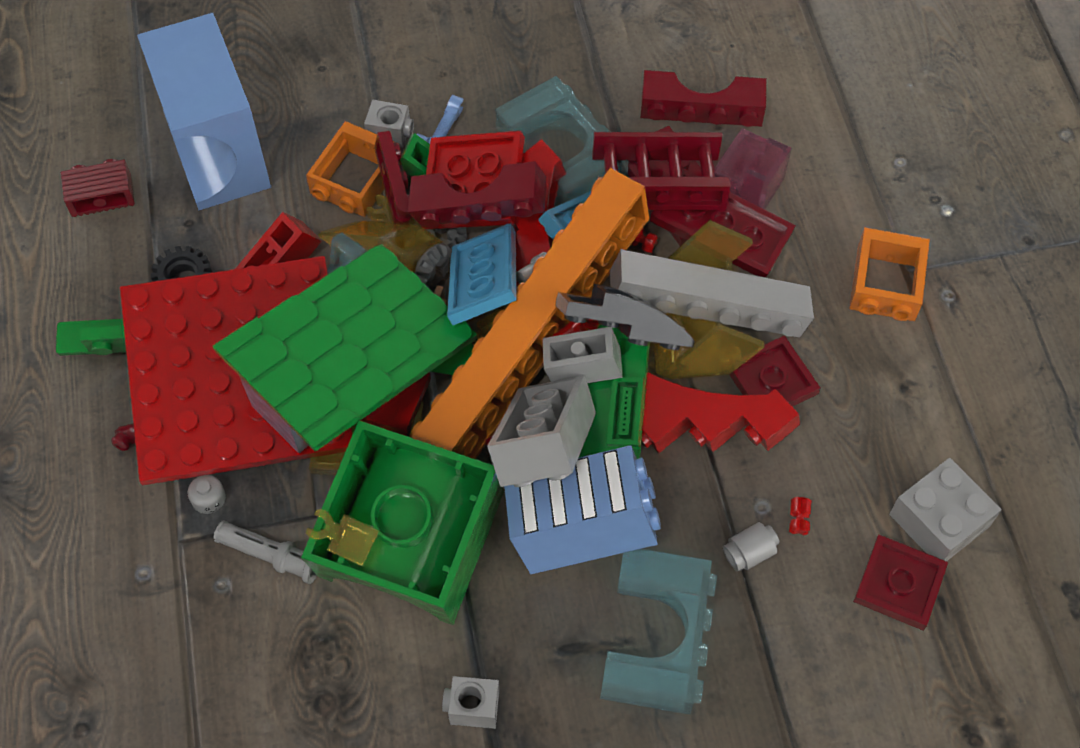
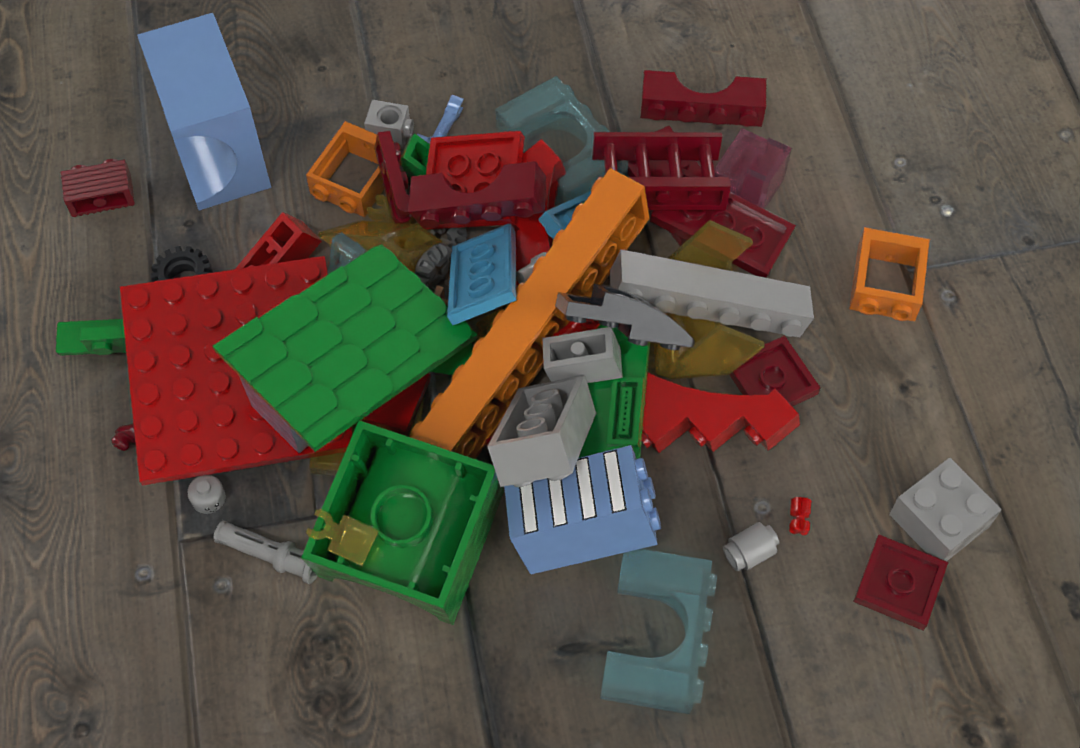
(484, 714): light grey brick -> none
(648, 242): red piece -> none

